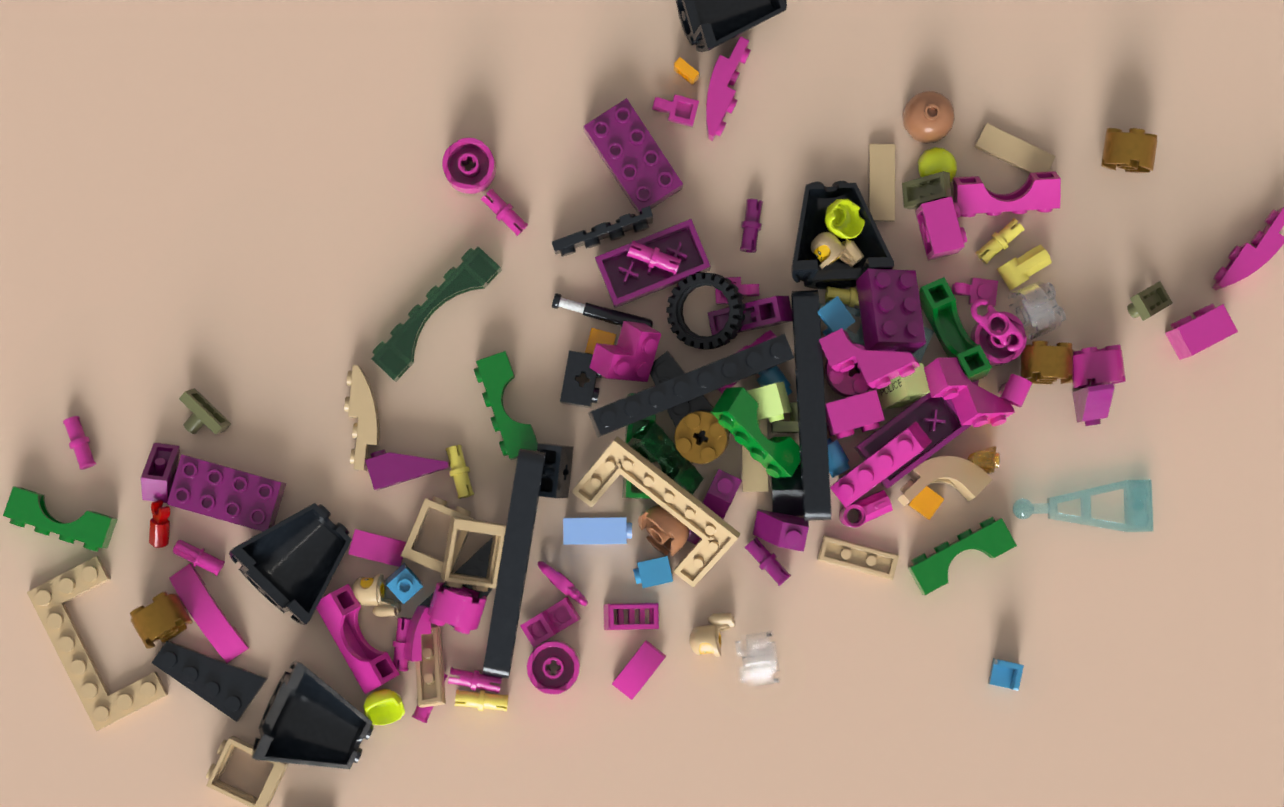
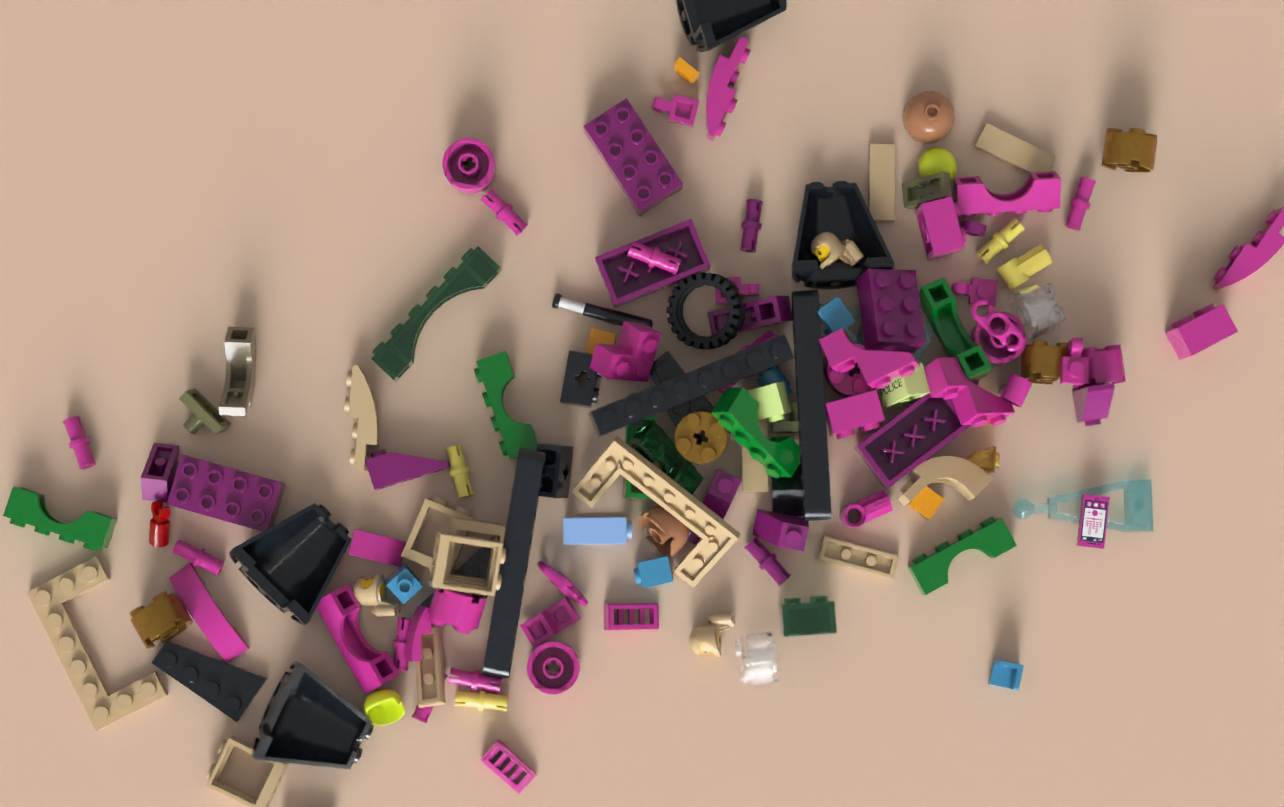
(240, 371): none -> dark tan arch
(439, 561): none -> tan window
(499, 745): none -> dark pink slope
(604, 230): black wing -> none
(639, 669): dark pink slope -> none
(807, 618): none -> clear green brick
(837, 458): dark azure brick -> none
(843, 219): neon yellow hair -> none
(847, 296): light yellow pin -> none
(881, 464): dark pink arch -> none
(974, 228): none -> magenta tile
(1074, 367): none -> dark pink plate
(1080, 203): none -> dark pink pin
(1093, 521): none -> tile
(1149, 302): olive tile -> none

